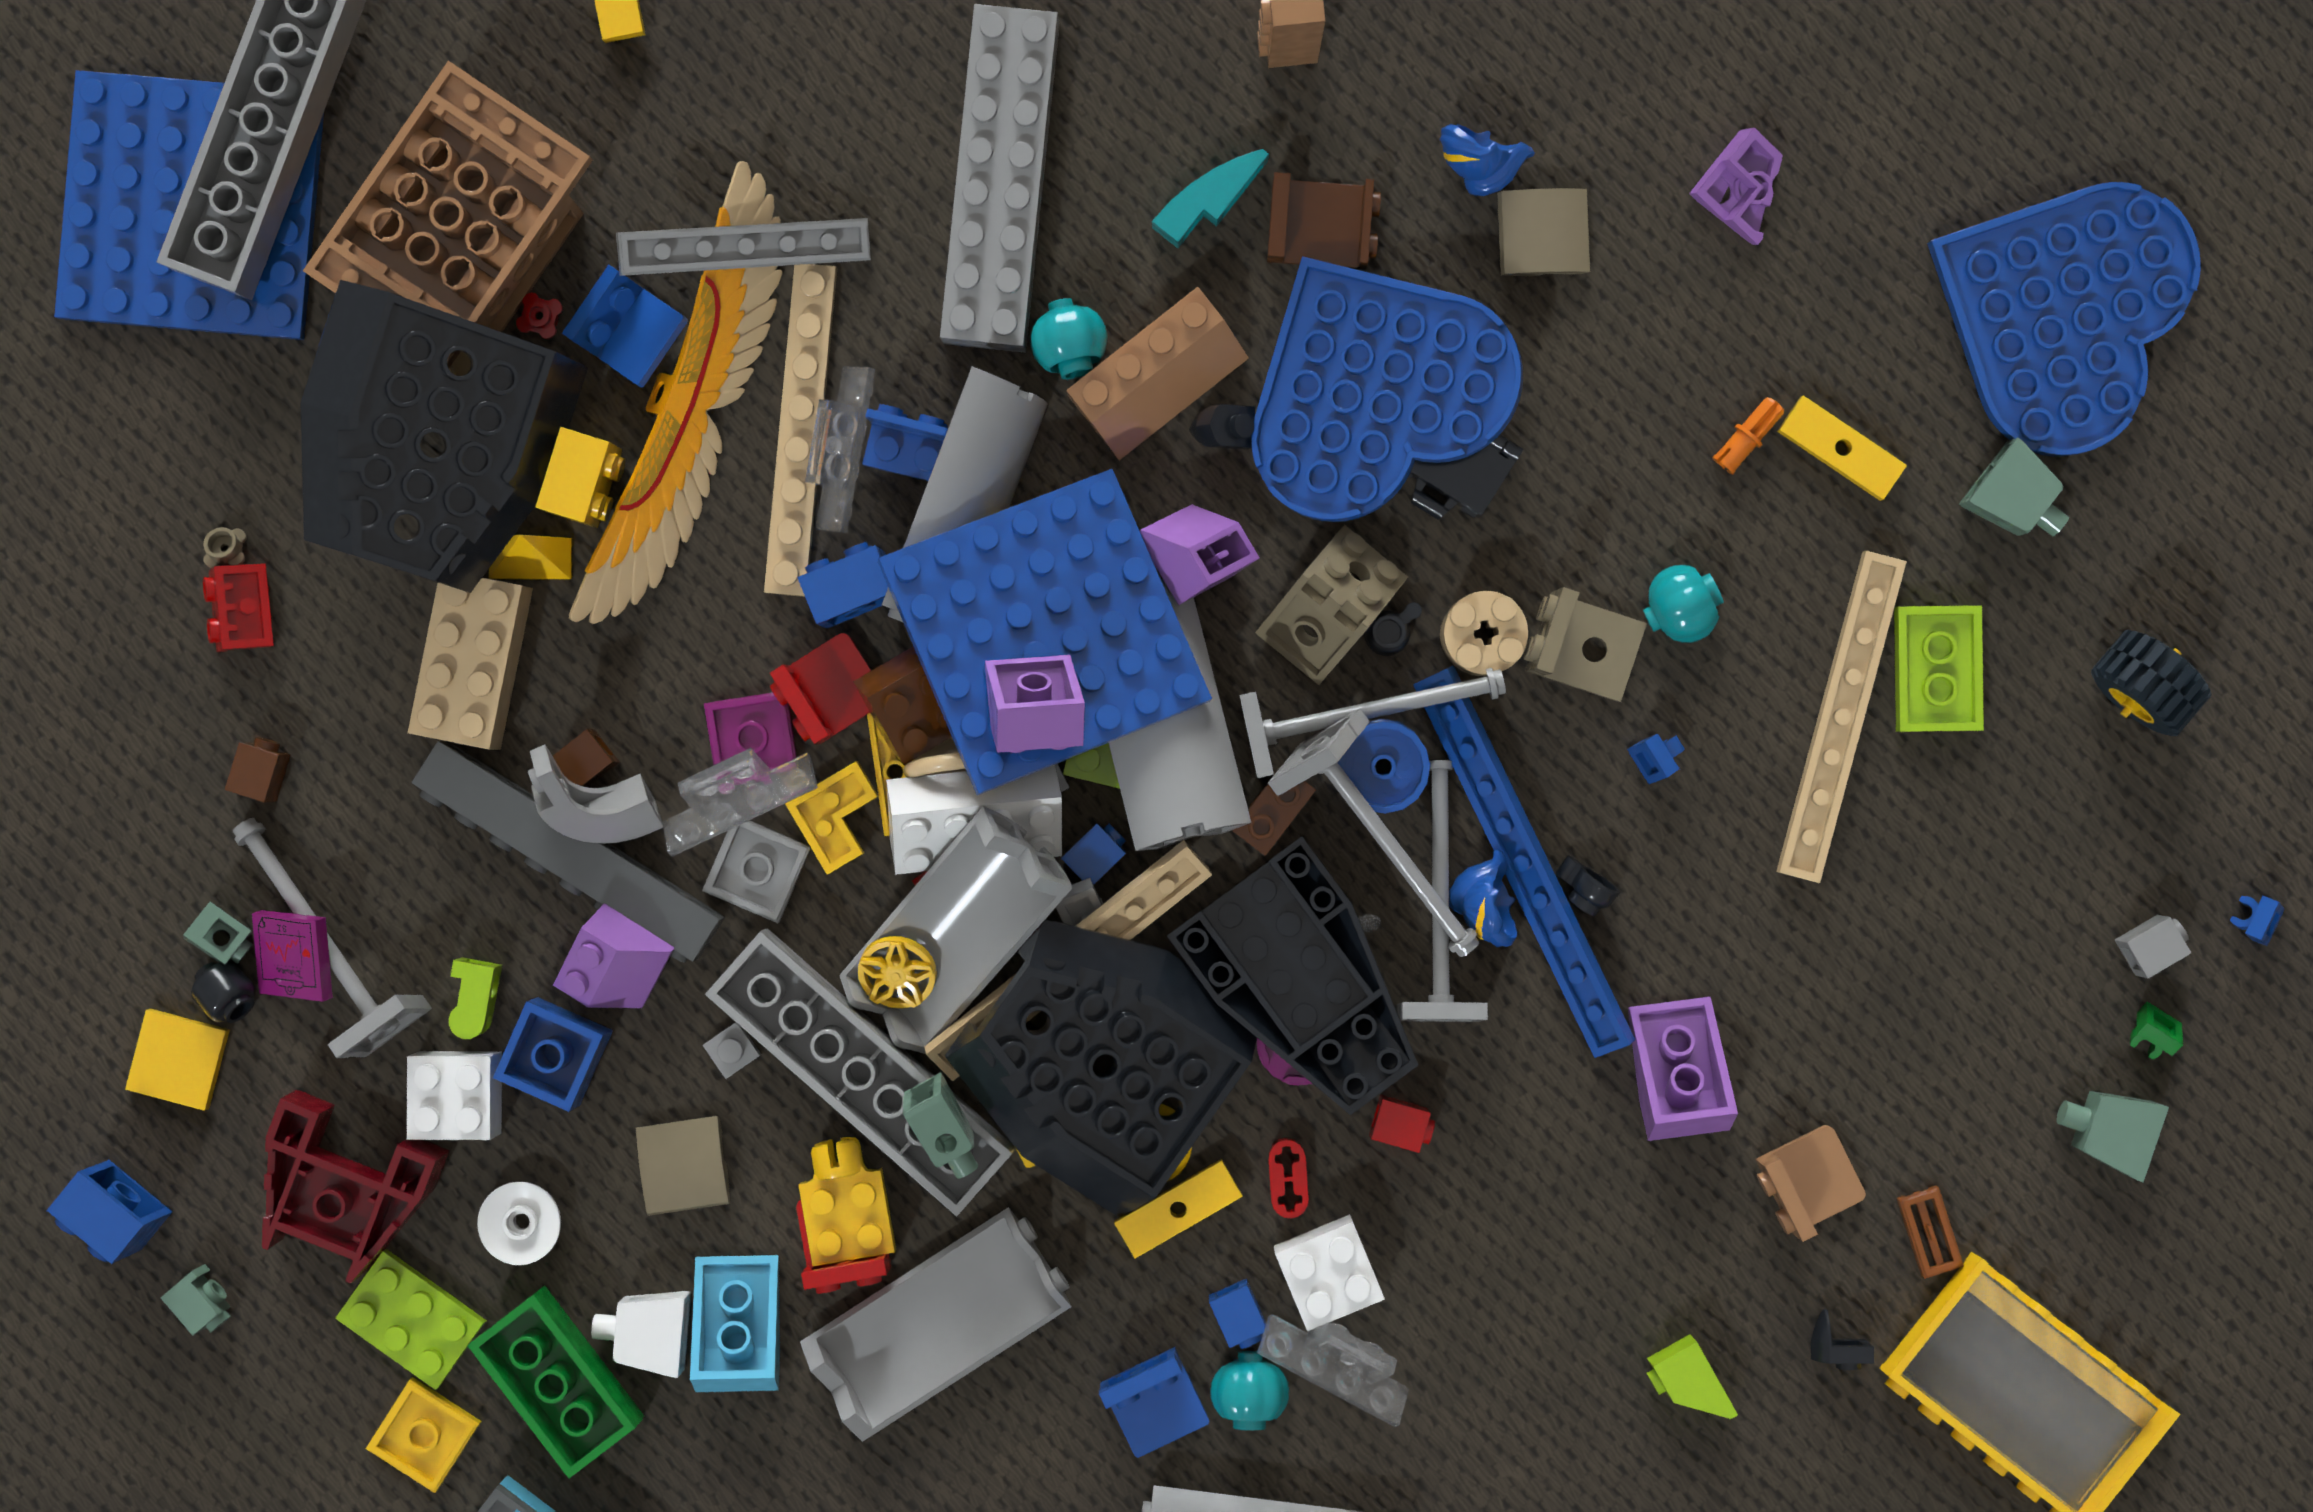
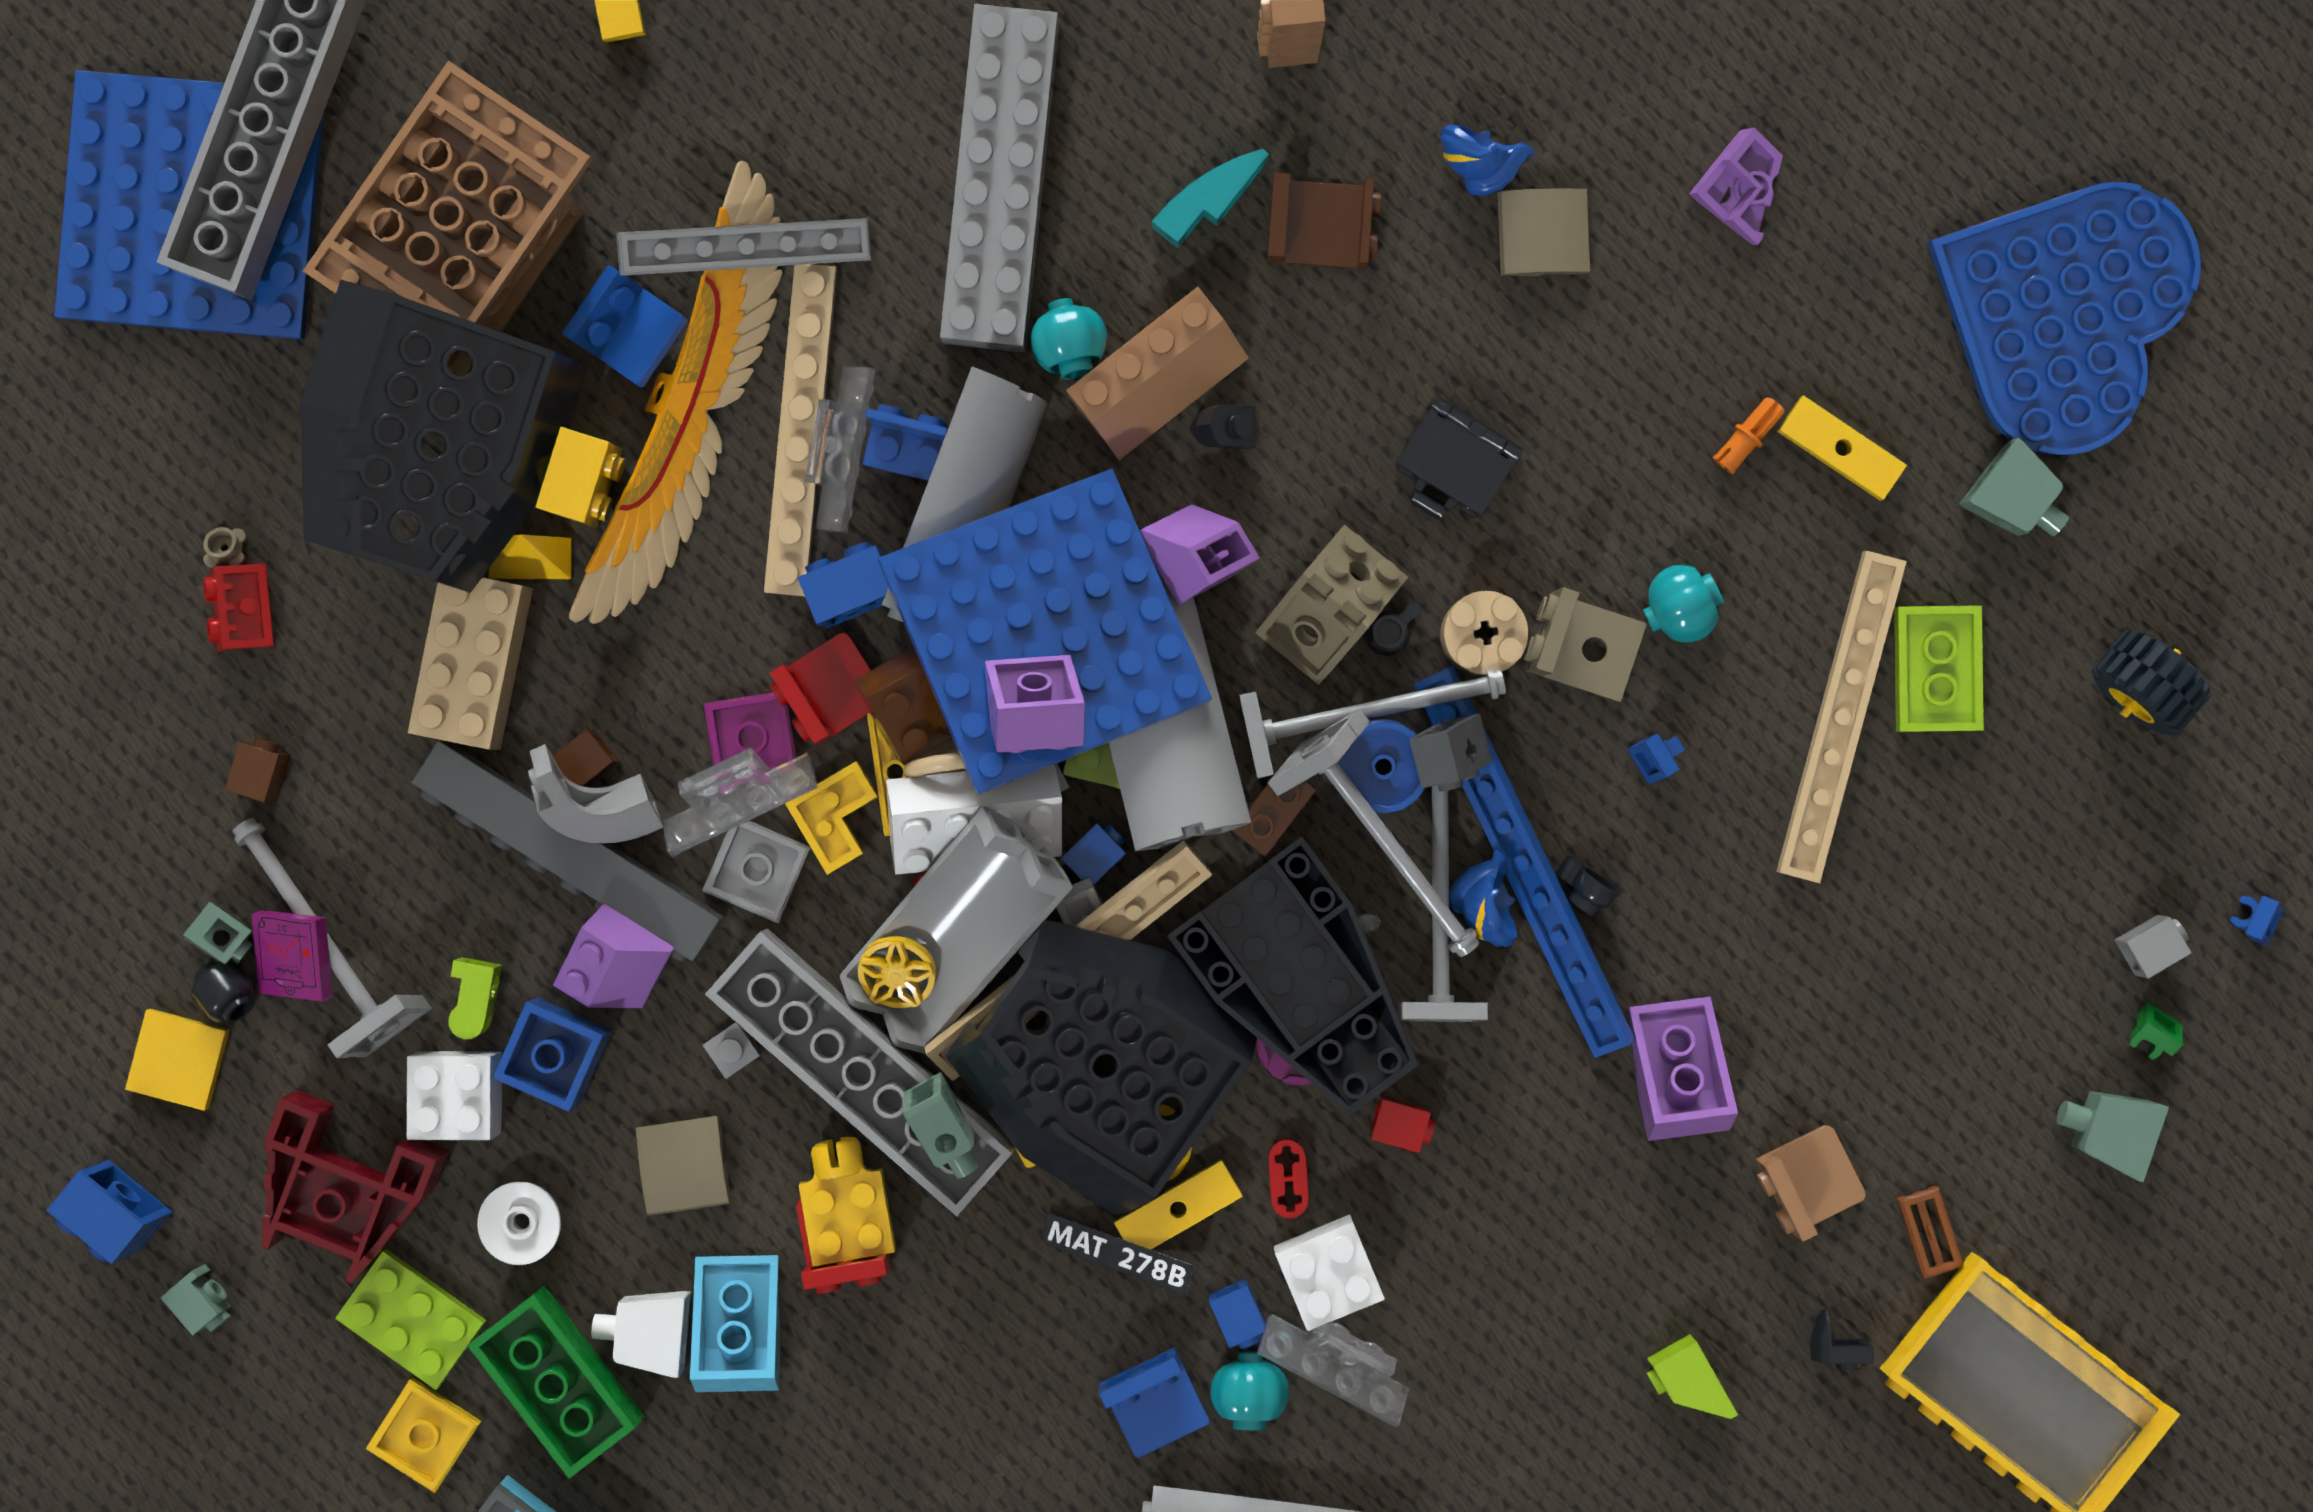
(547, 325): red plate -> none
(936, 1323): light grey cylinder -> none
(1117, 1254): none -> black sticker
(1371, 383): blue plate -> none
(1451, 752): none -> dark grey brick

